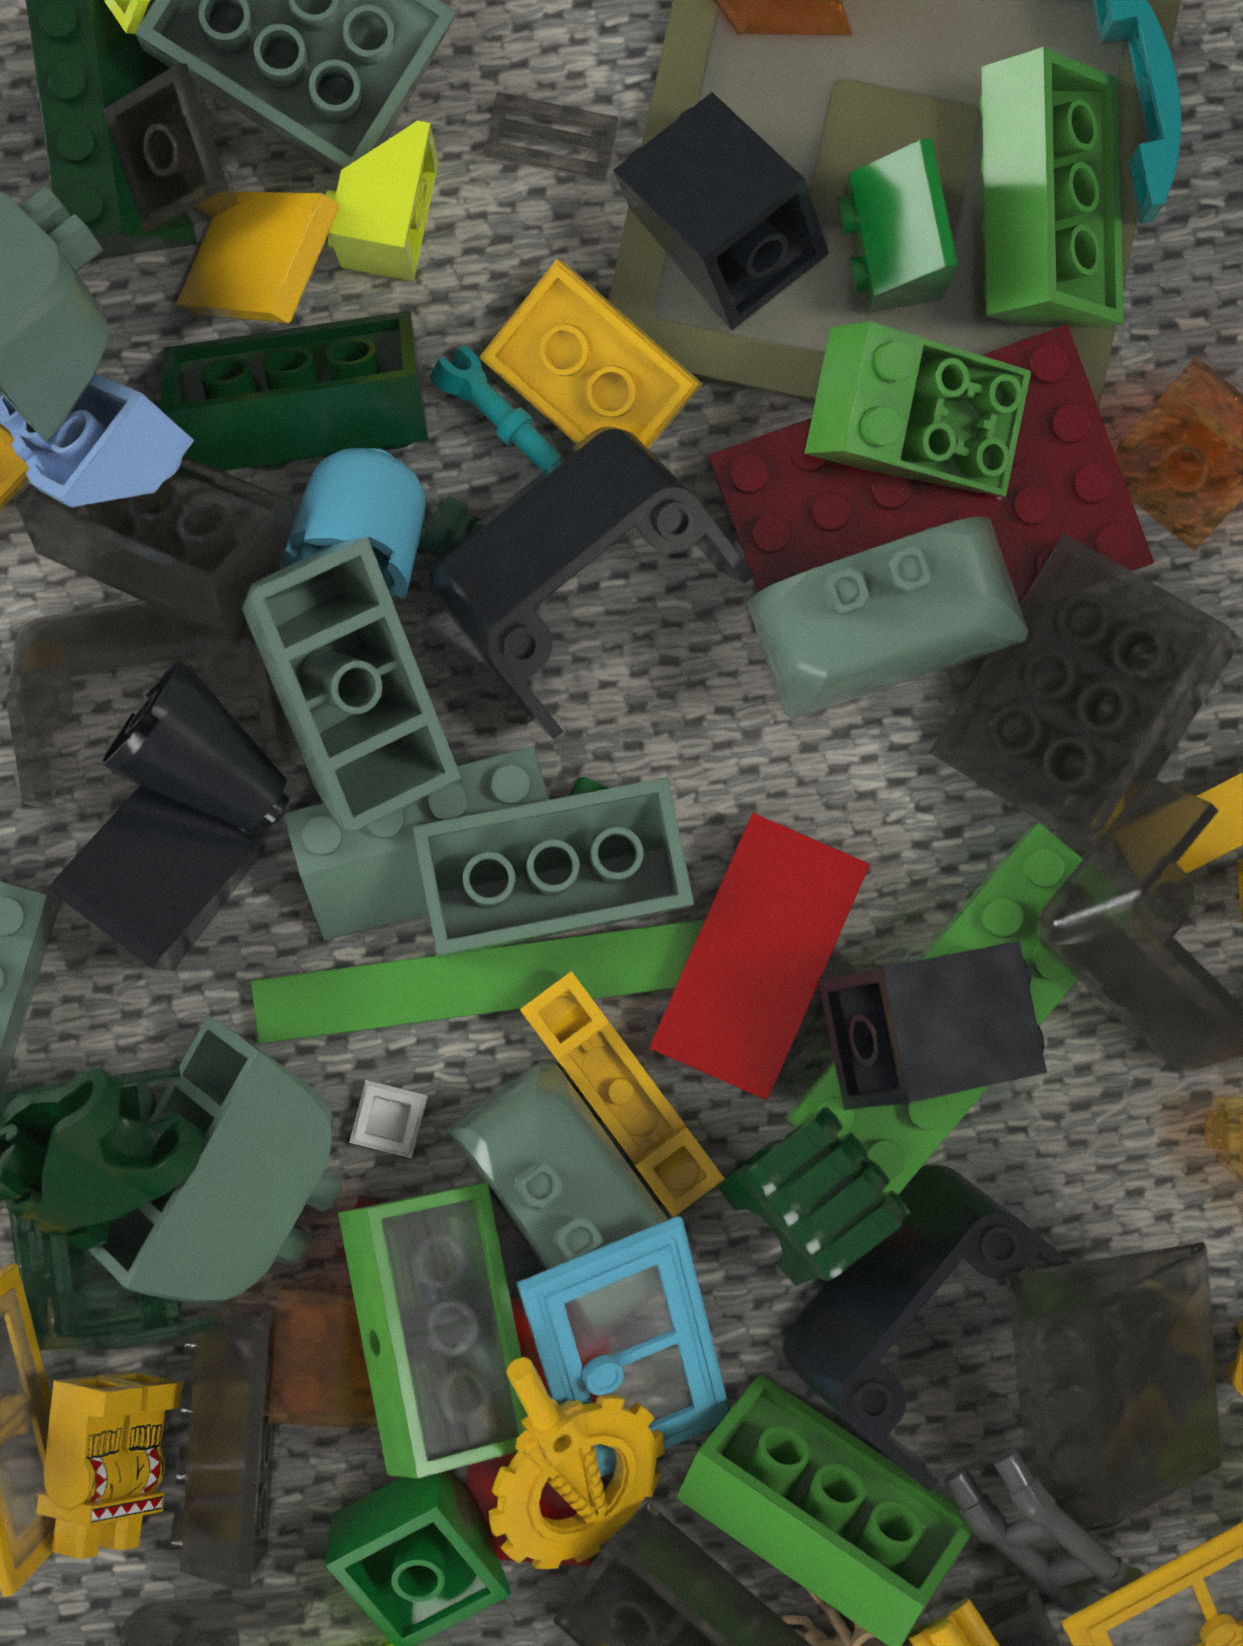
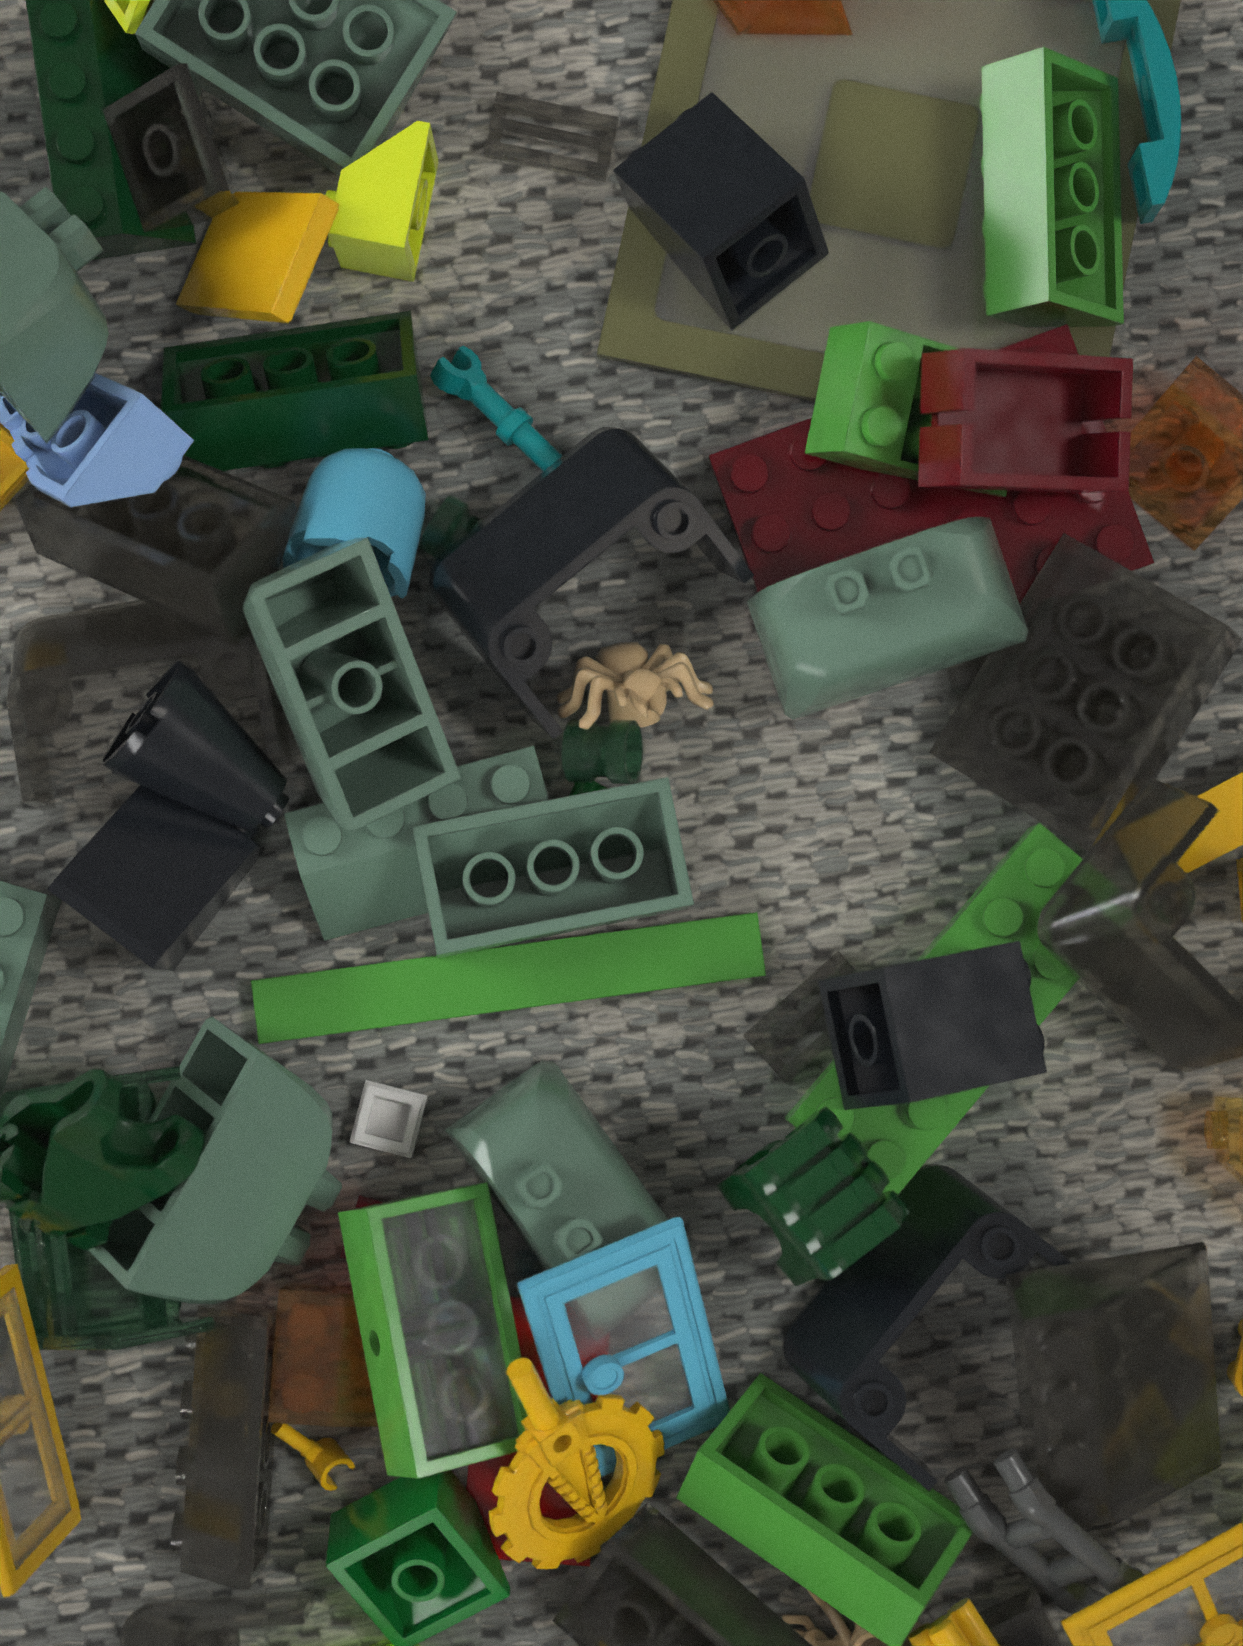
(105, 1459): yellow hips -> none
(319, 1455): none -> yellow hand
(588, 362): yellow tile -> none
(602, 752): none -> clear green wheel
(622, 1093): yellow slope -> none
(632, 683): none -> tan animal
(759, 956): red tile -> none
(898, 229): green slope -> none
(1019, 421): none -> dark red piece

